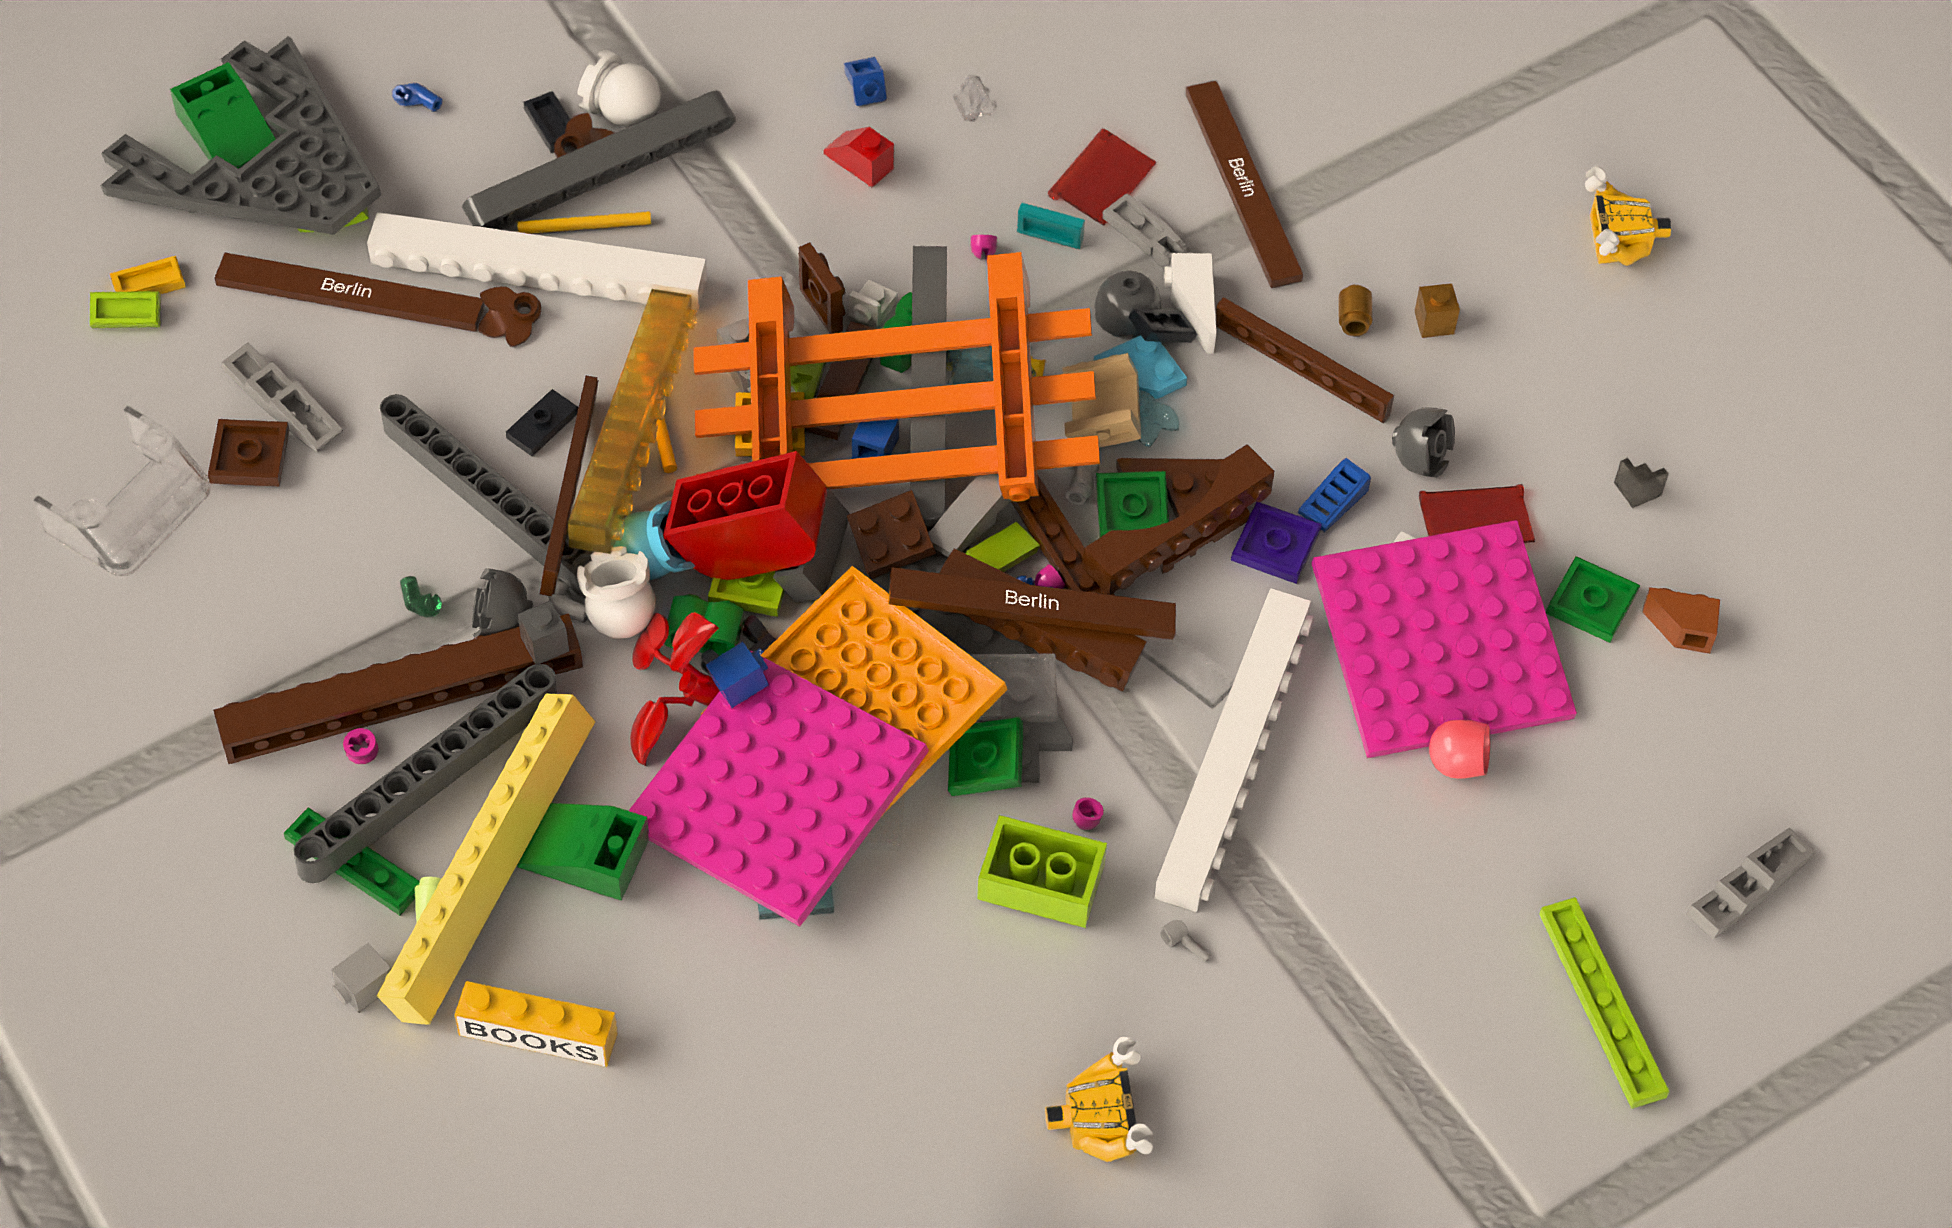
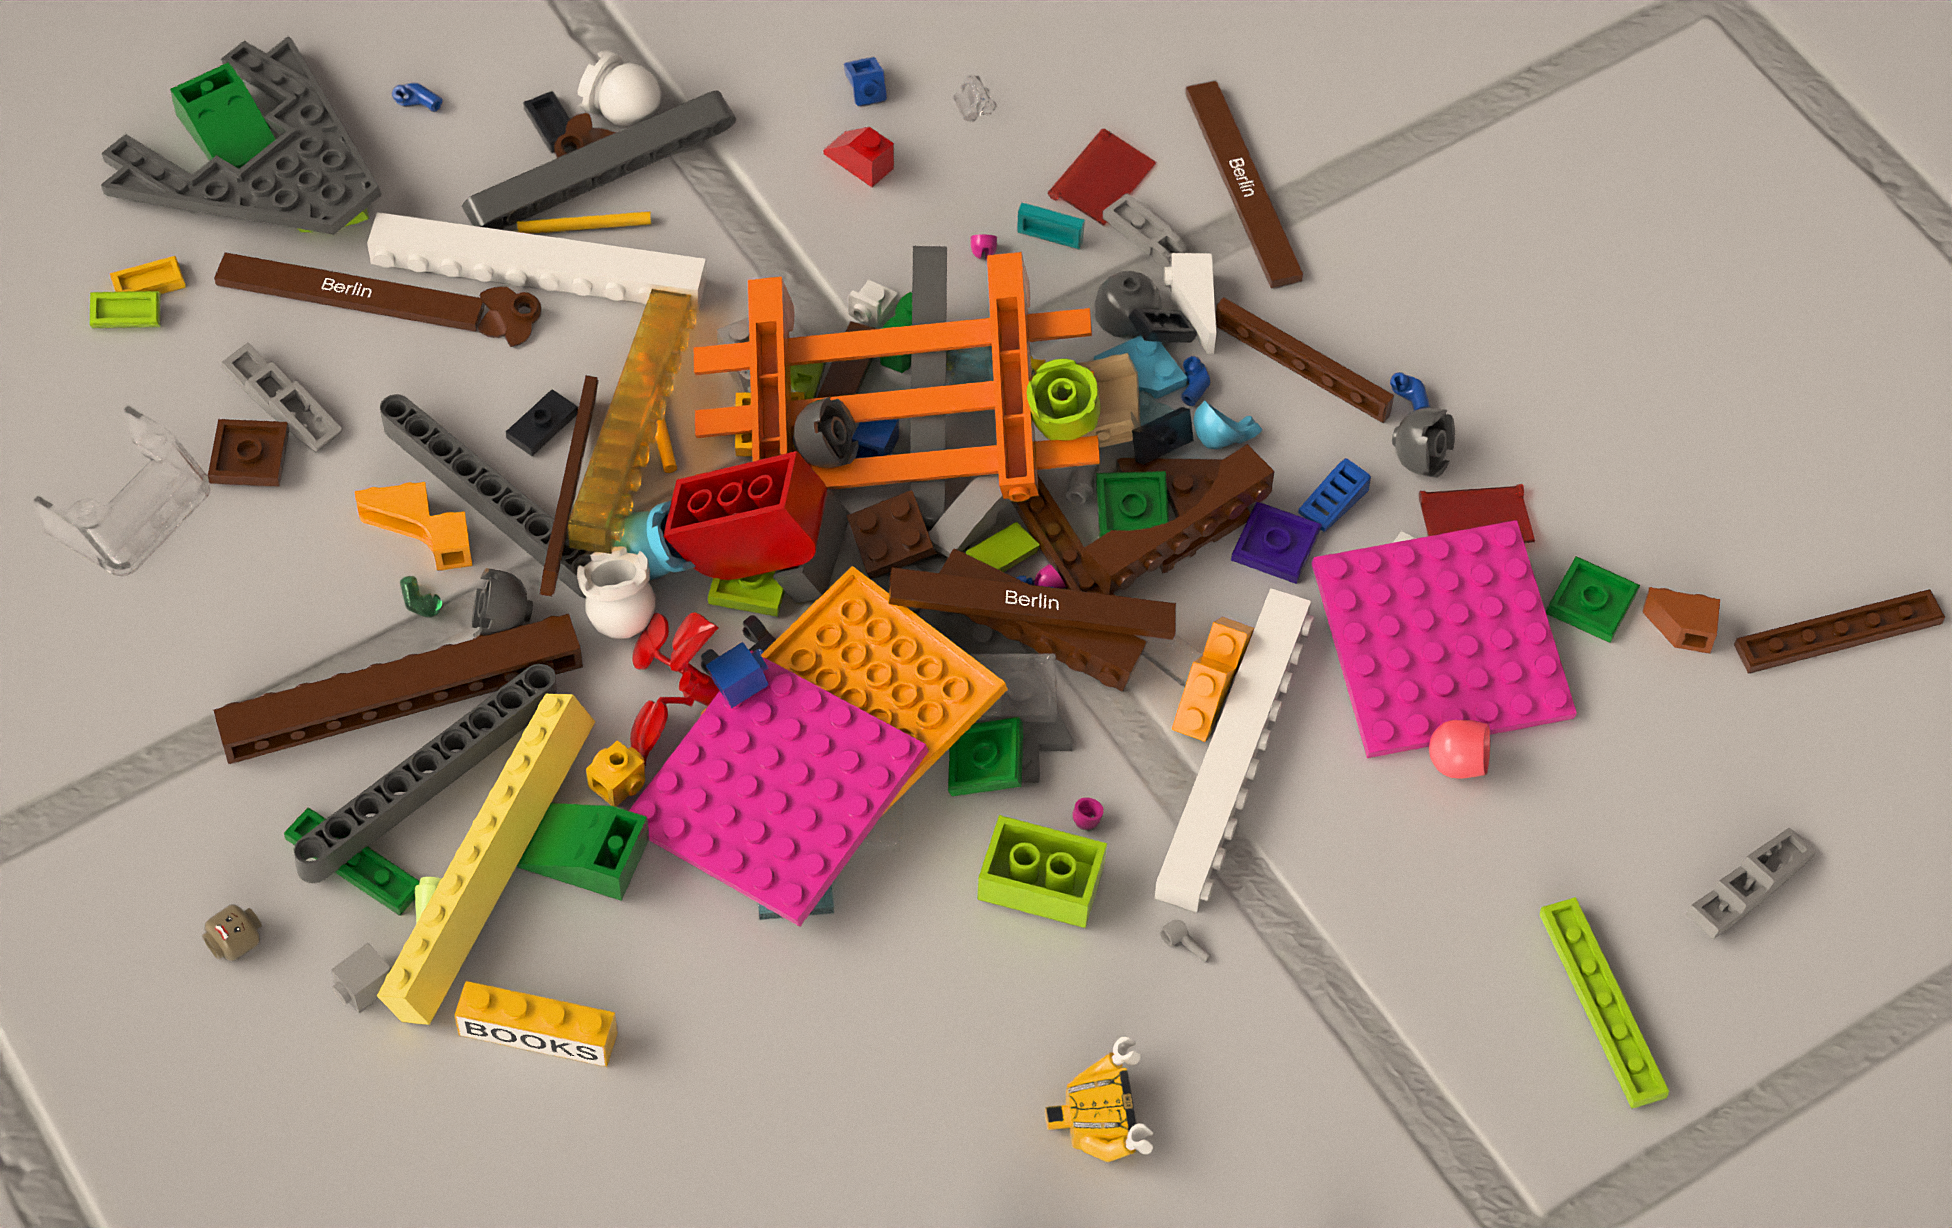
(232, 932): none -> dark tan head
(357, 737): dark pink bush -> none
(407, 512): none -> light orange arch
(543, 632): dark grey brick -> none
(565, 604): light grey arm -> none
(616, 773): none -> yellow brick
(723, 614): green brick -> none
(821, 288): reddish brown plate -> none
(825, 435): none -> dark grey cylinder
(1066, 418): none -> lime brick
(1162, 435): none -> black plate
(1197, 379): none -> blue arm
(1211, 678): none -> light orange arch
(1219, 431): none -> medium azure piece
(1355, 310): pearl gold brick -> none
(1410, 389): none -> blue arm
(1436, 310): pearl gold brick -> none
(1621, 223): yellow torso -> none
(1639, 482): clear smoke panel -> none
(1839, 631): none -> reddish brown tile

